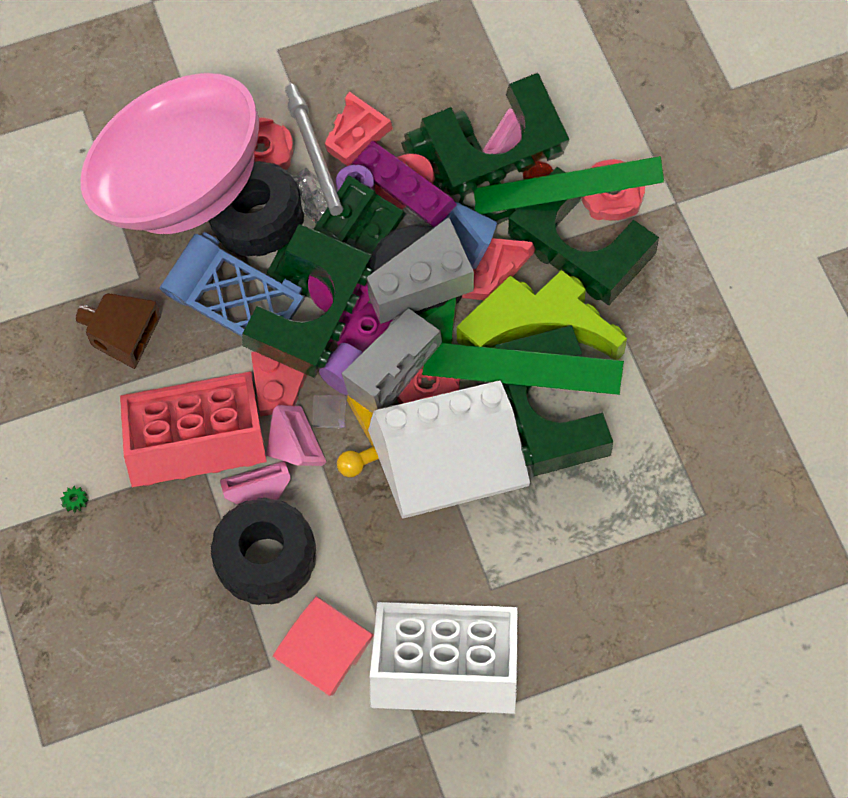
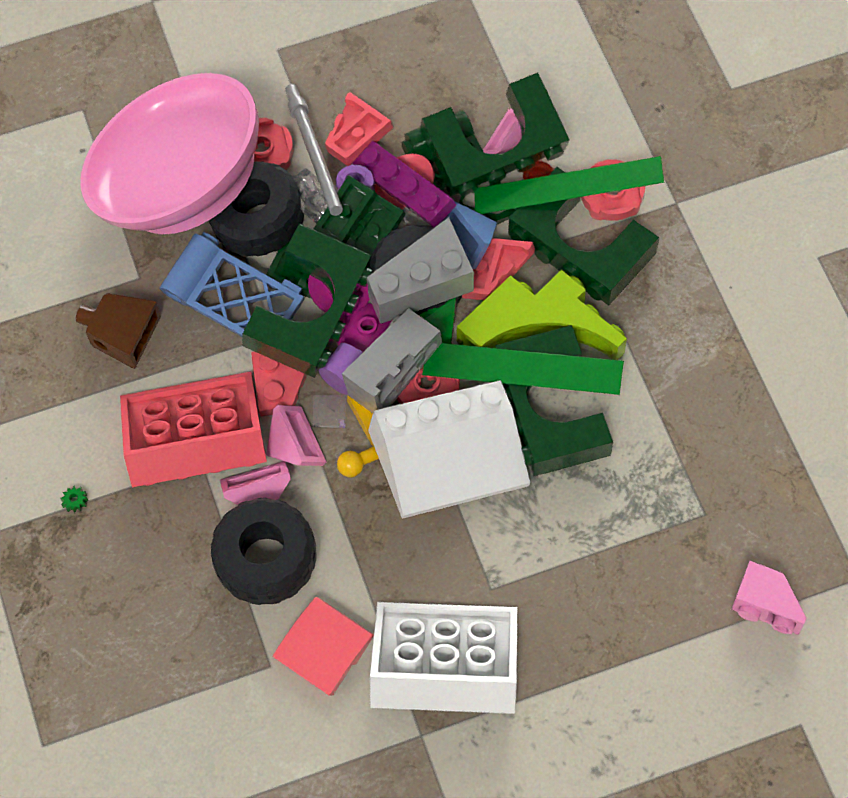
(769, 598): none -> bright pink slope

